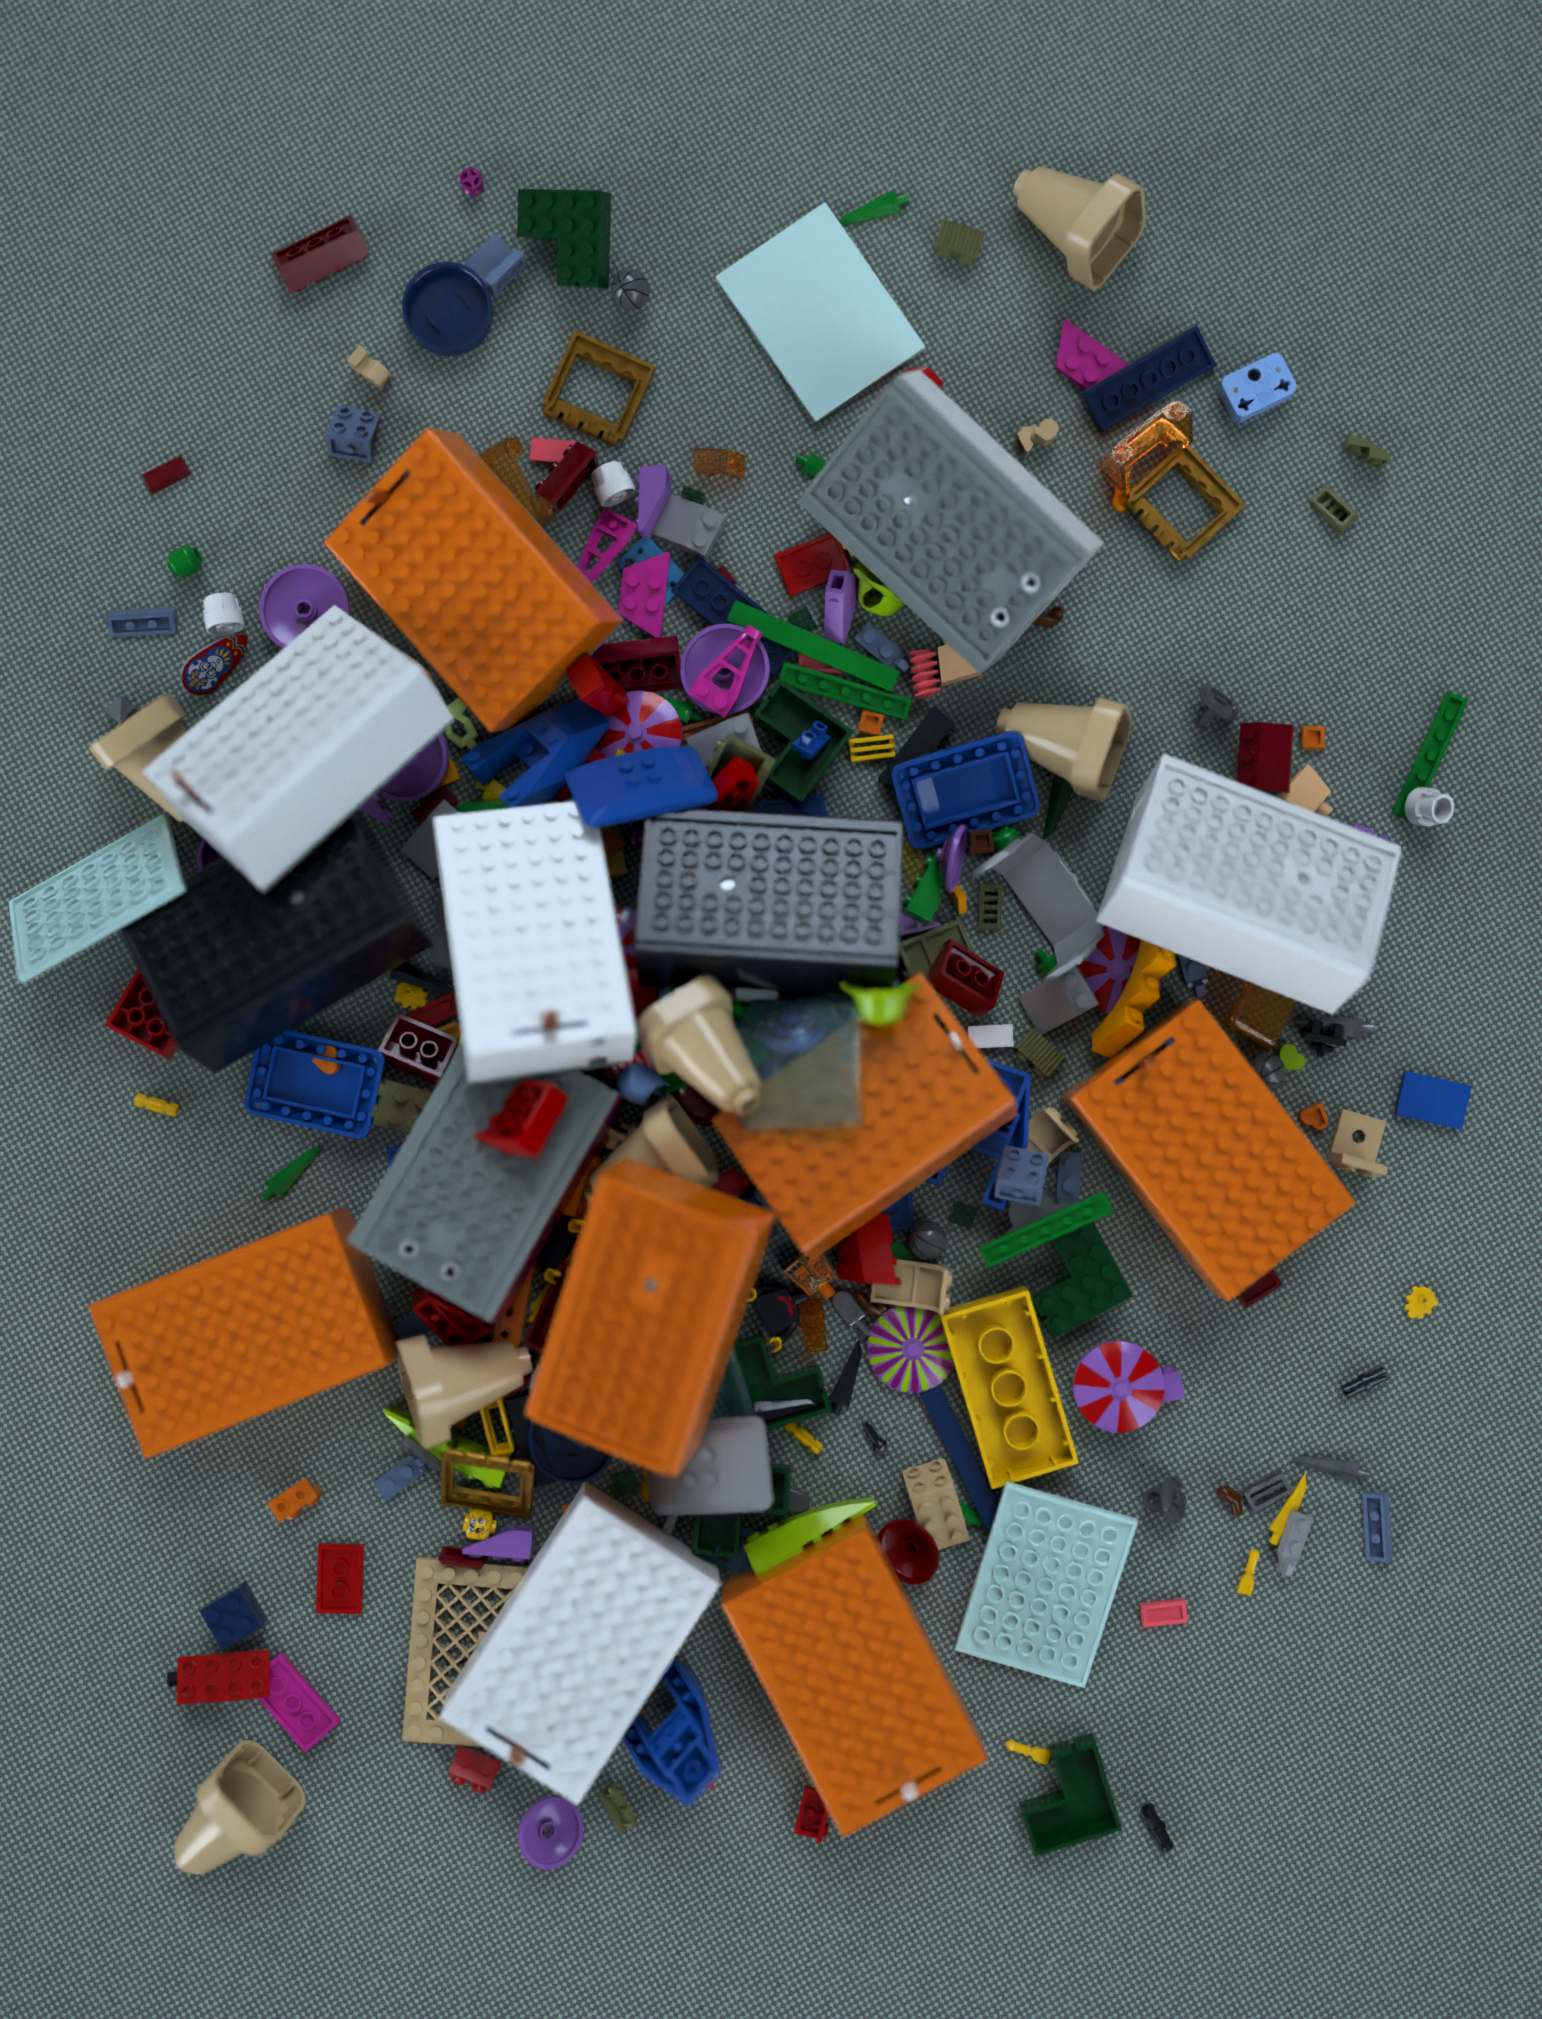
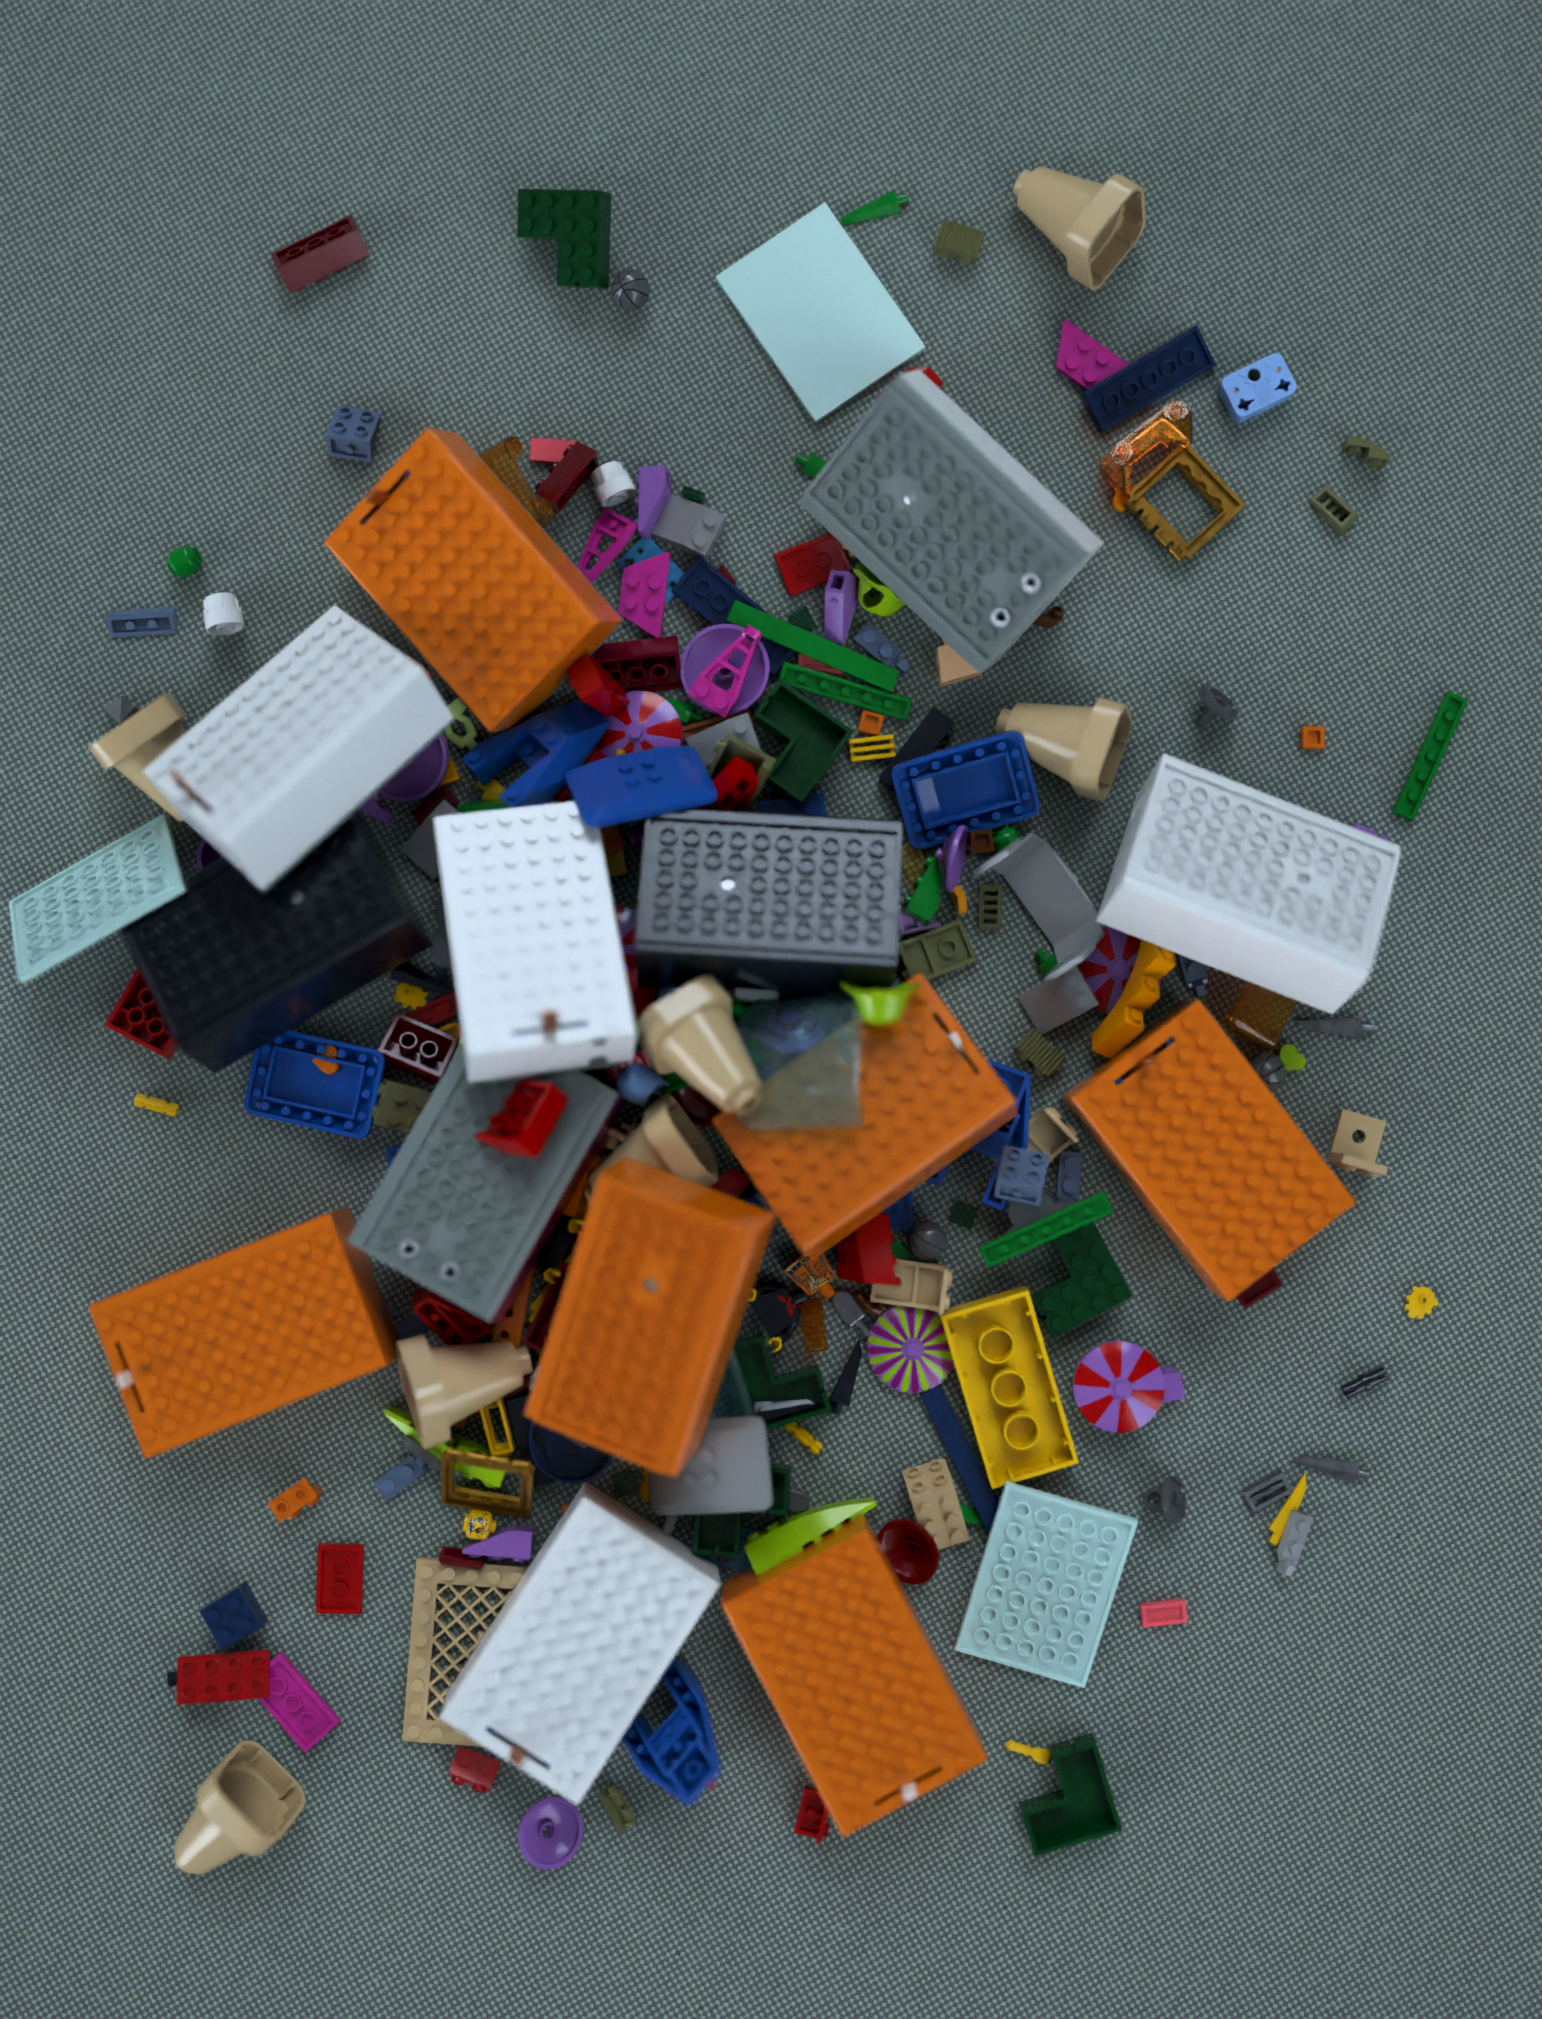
(166, 474): dark red tile -> none
(212, 664): shield -> none
(287, 1176): green bar -> none
(297, 599): medium lavender dish -> none
(370, 369): tan leg -> none
(447, 308): dark blue piece -> none
(469, 176): magenta wheel -> none
(496, 263): sand blue bracket -> none
(611, 360): pearl gold hinge -> none
(717, 461): clear orange slope -> none
(812, 741): blue hips -> none
(879, 1445): black piece -> none
(924, 673): coral piece -> none
(965, 979): dark red slope -> none
(991, 1035): white tile -> none
(1043, 435): tan leg -> none
(1059, 797): dark green bar -> none
(1157, 1827): black pin -> none
(1232, 1497): reddish brown arm -> none
(1247, 1582): yellow piece -> none
(1265, 756): dark red slope -> none
(1308, 791): light nougat torso -> none
(1314, 1033): black hips -> none
(1314, 1116): orange tile -> none
(1377, 1526): sand blue slope -> none
(1428, 807): white piece -> none
(1432, 1100): blue tile -> none

